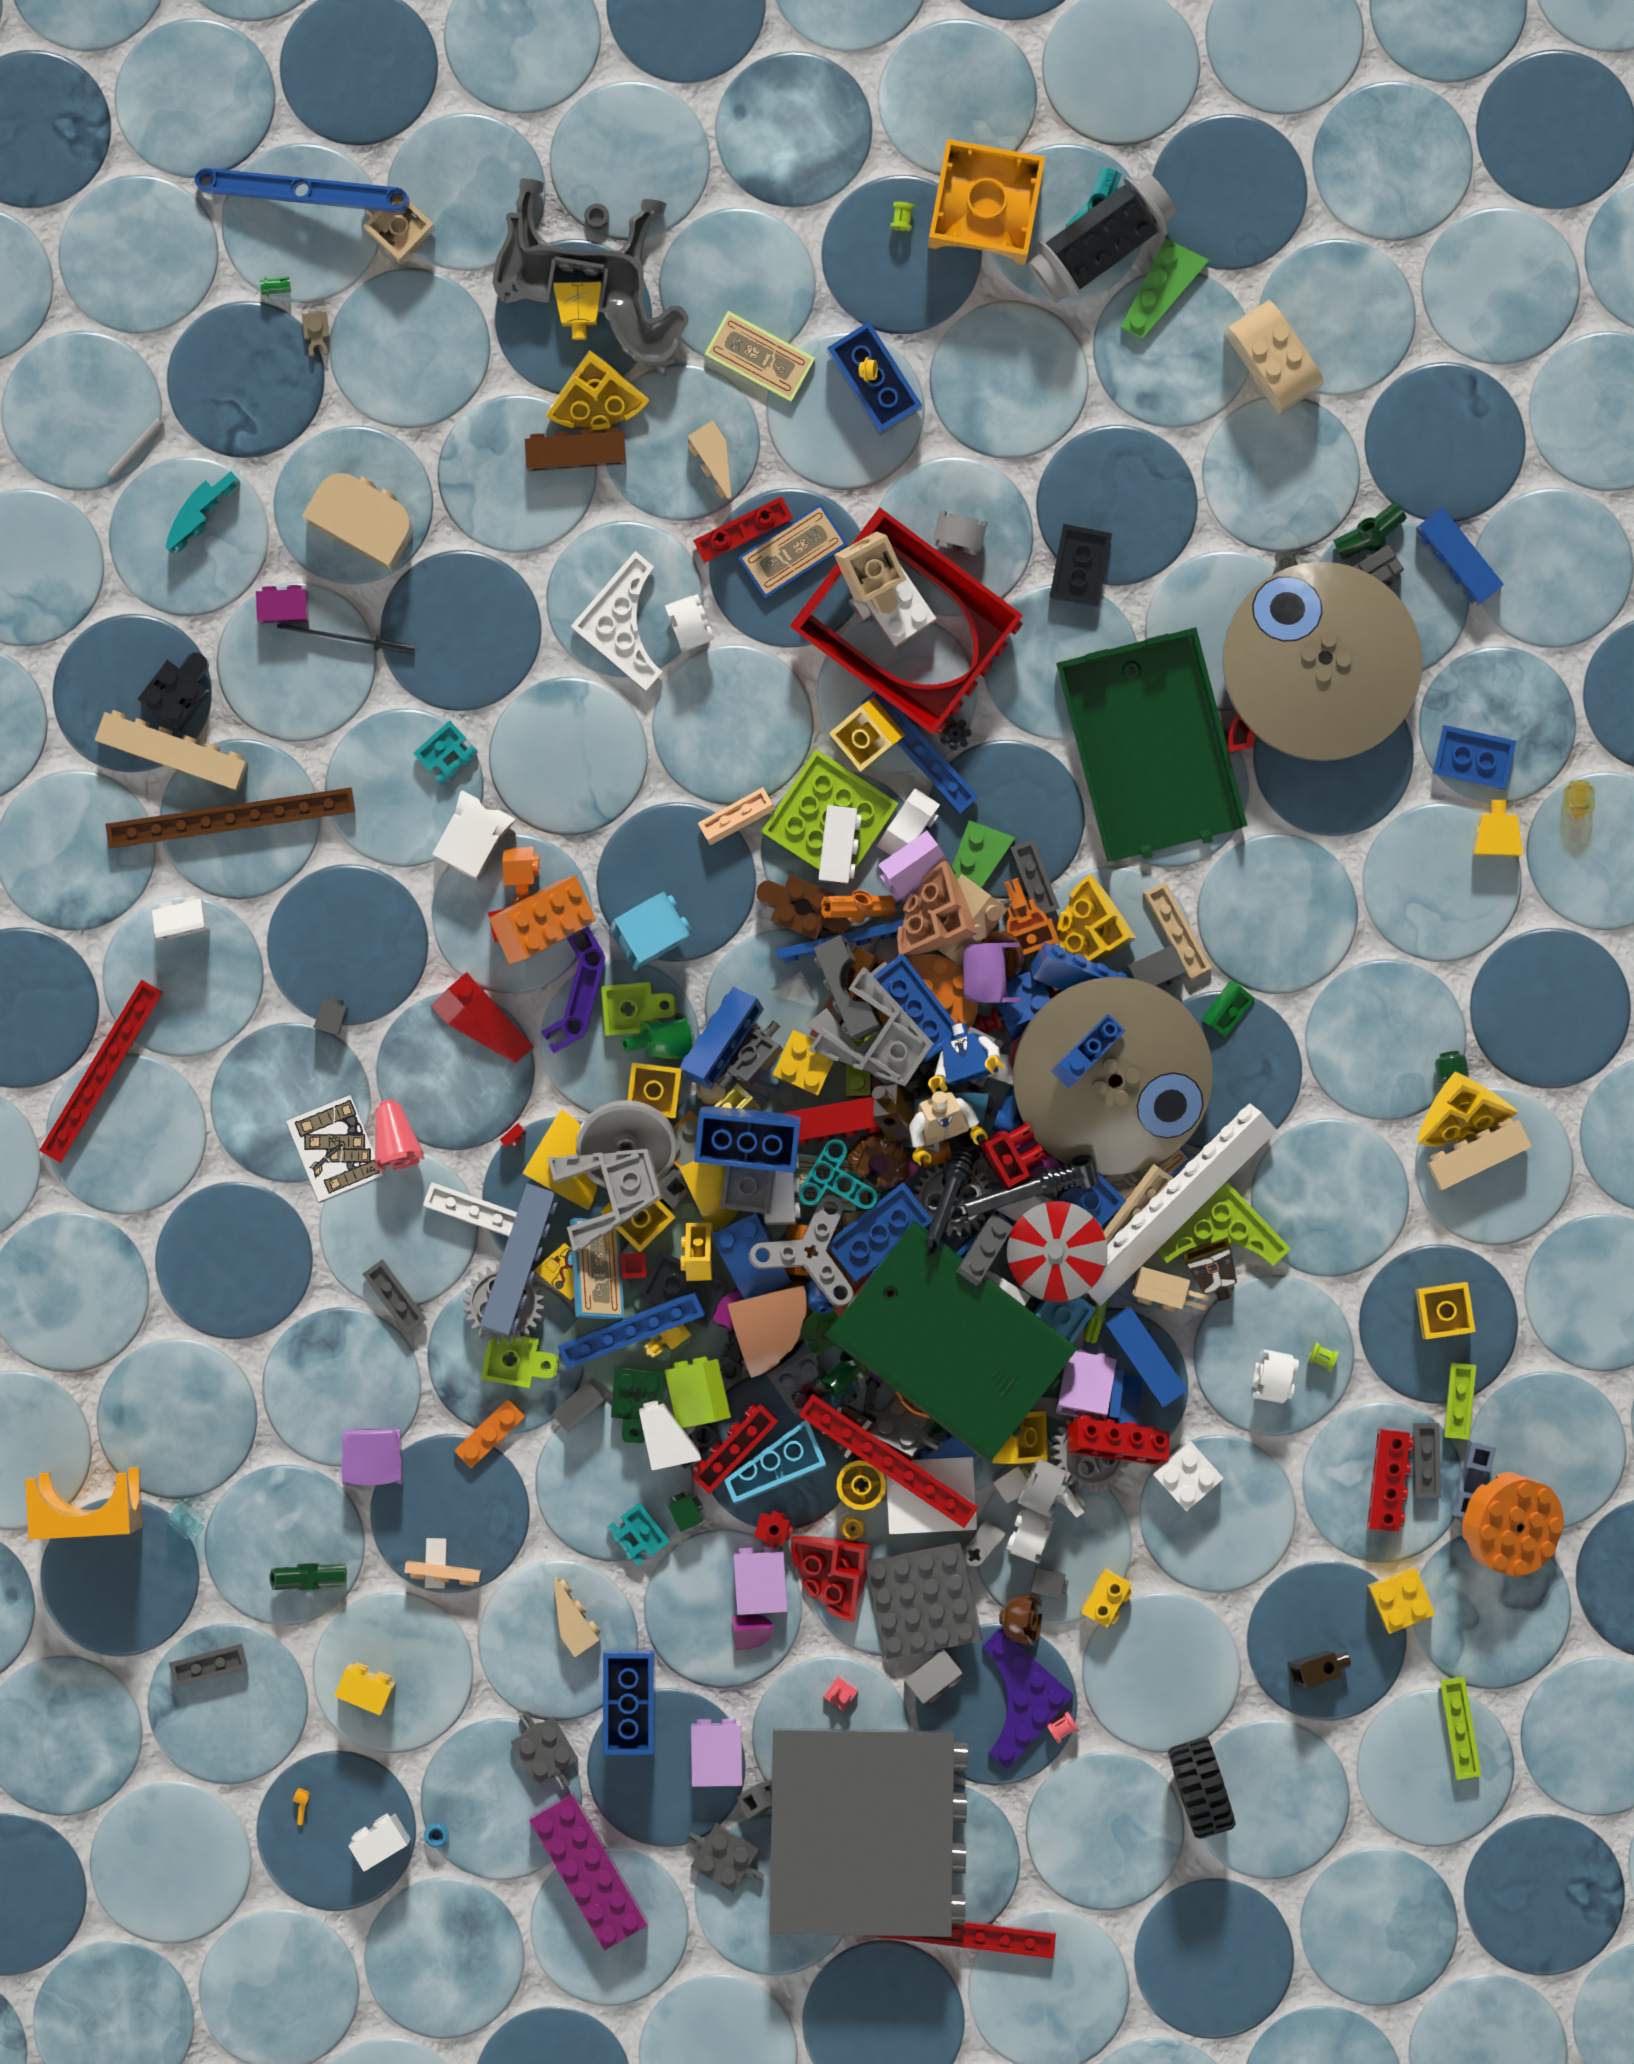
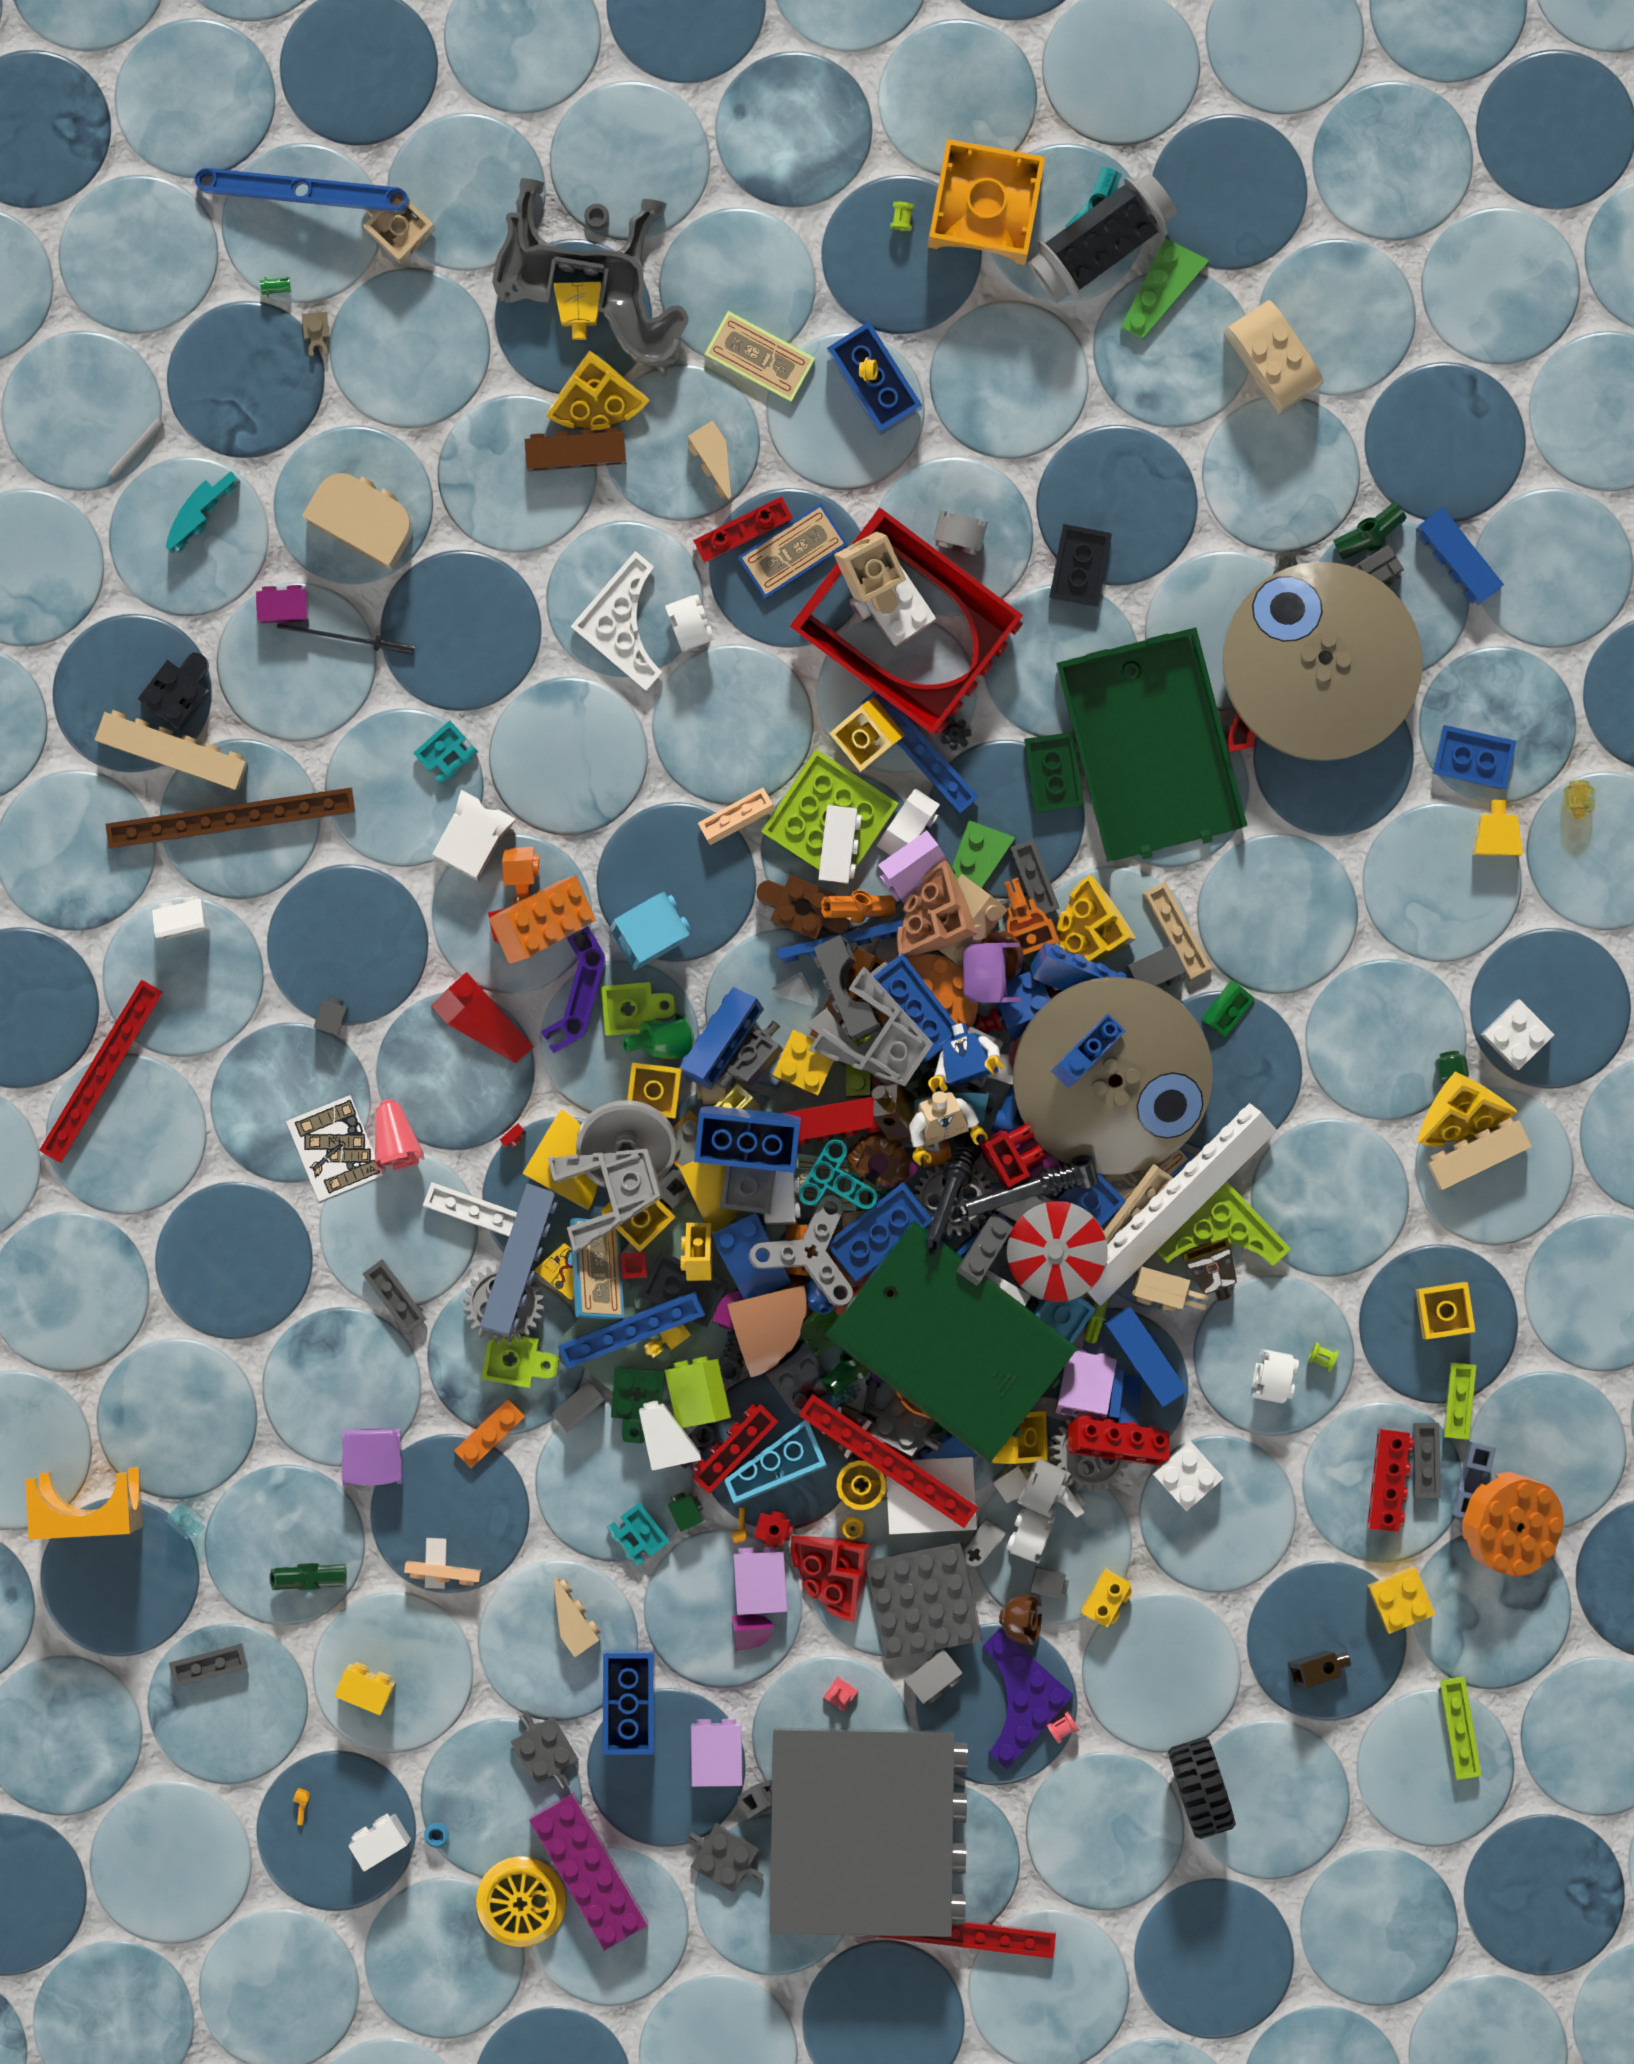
(554, 1895): none -> yellow piece
(740, 1534): none -> light orange hand
(1054, 772): none -> dark green plate
(1517, 1034): none -> white brick

